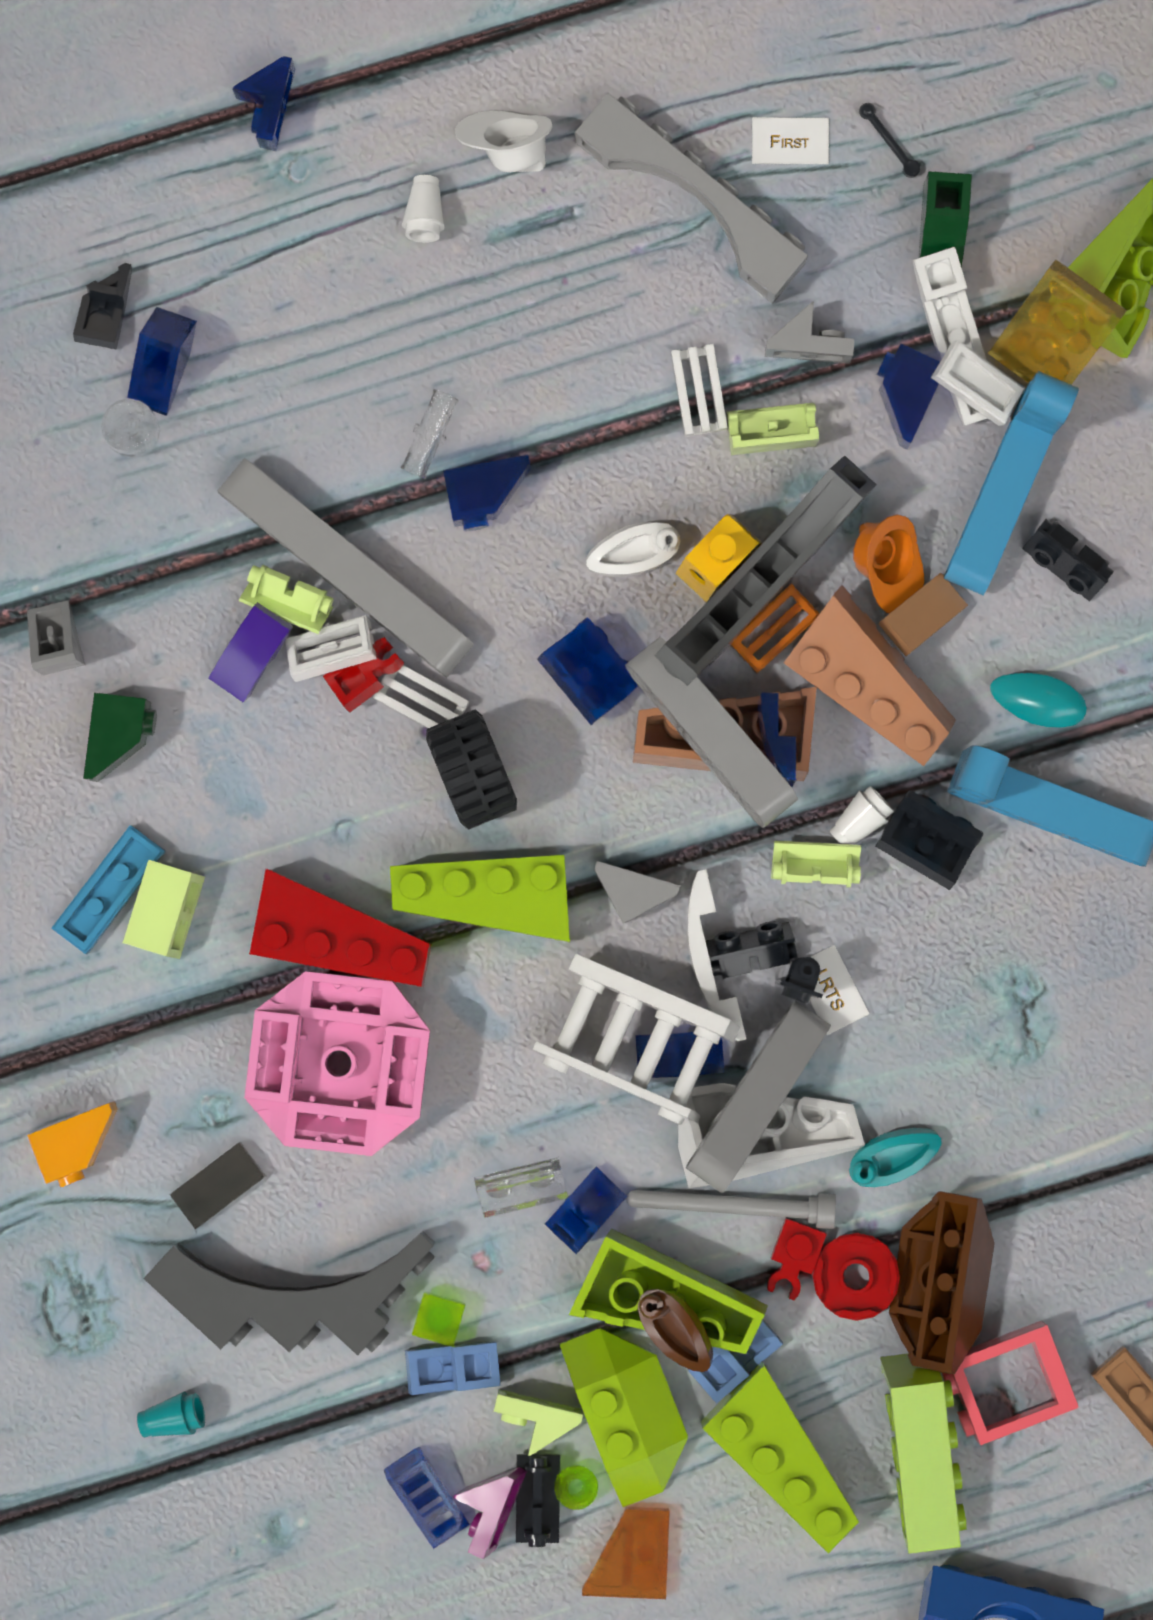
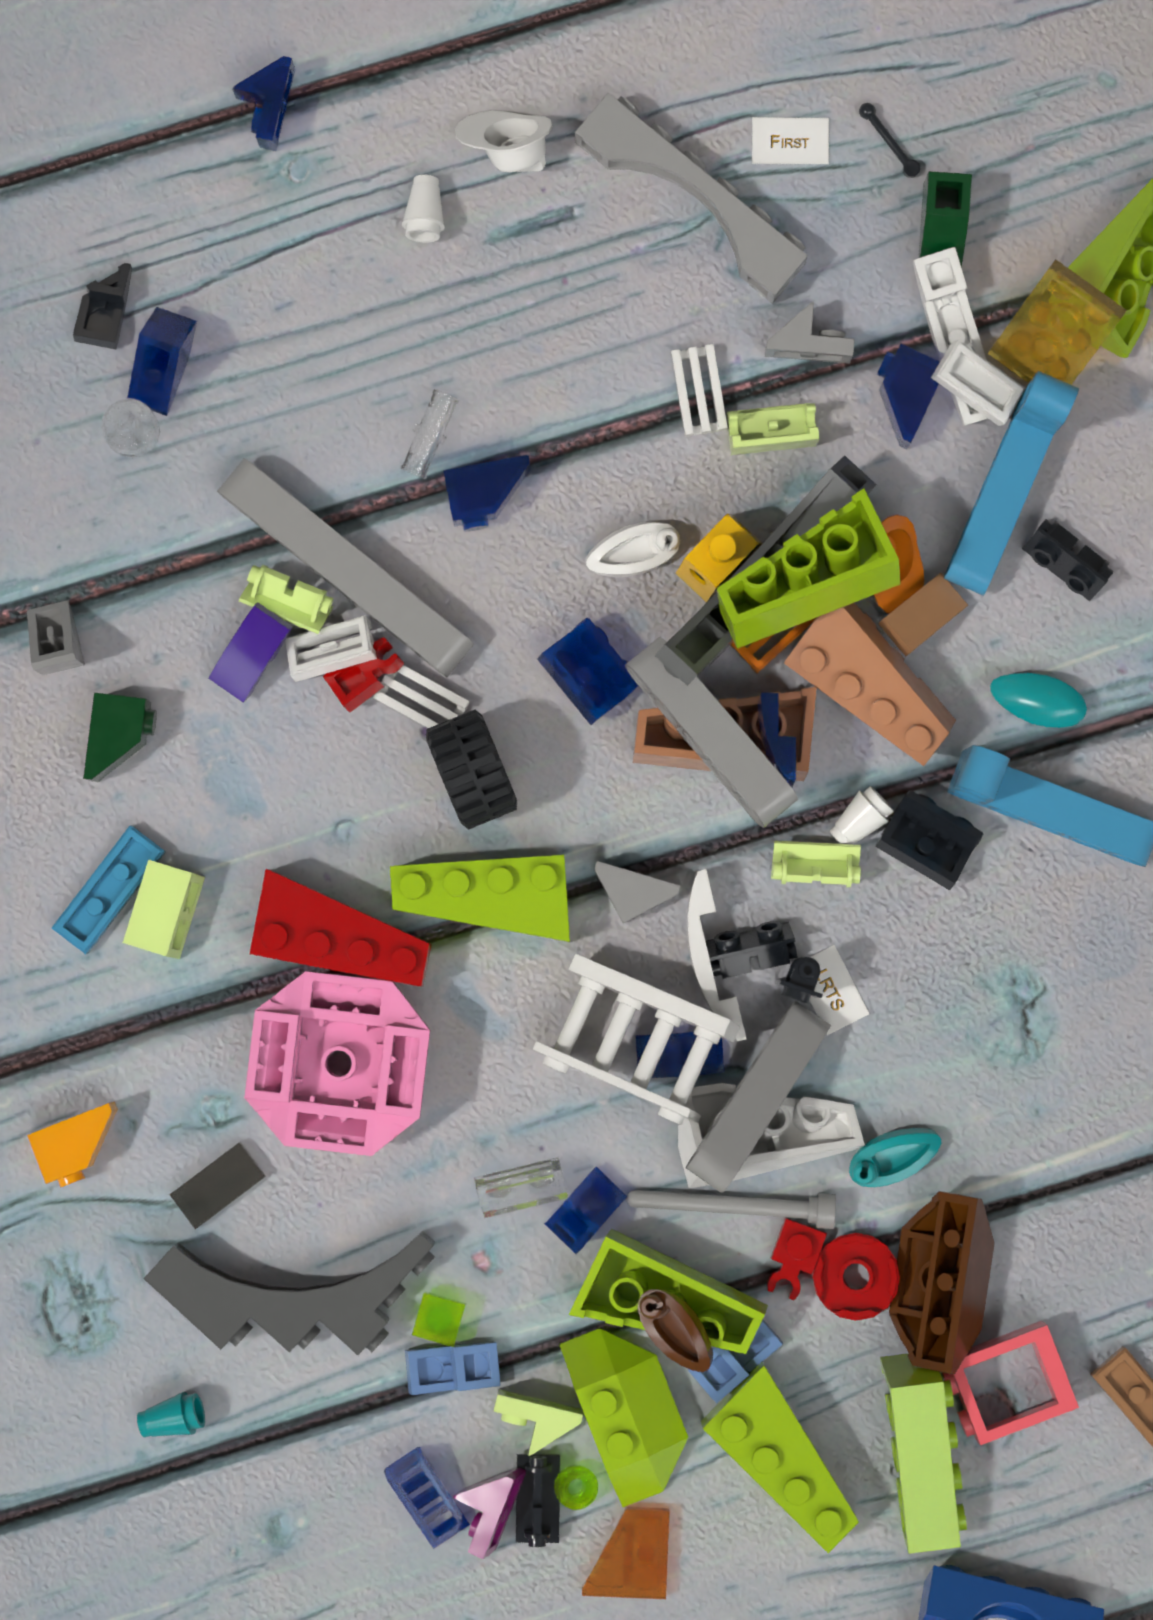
(812, 574): none -> lime wedge

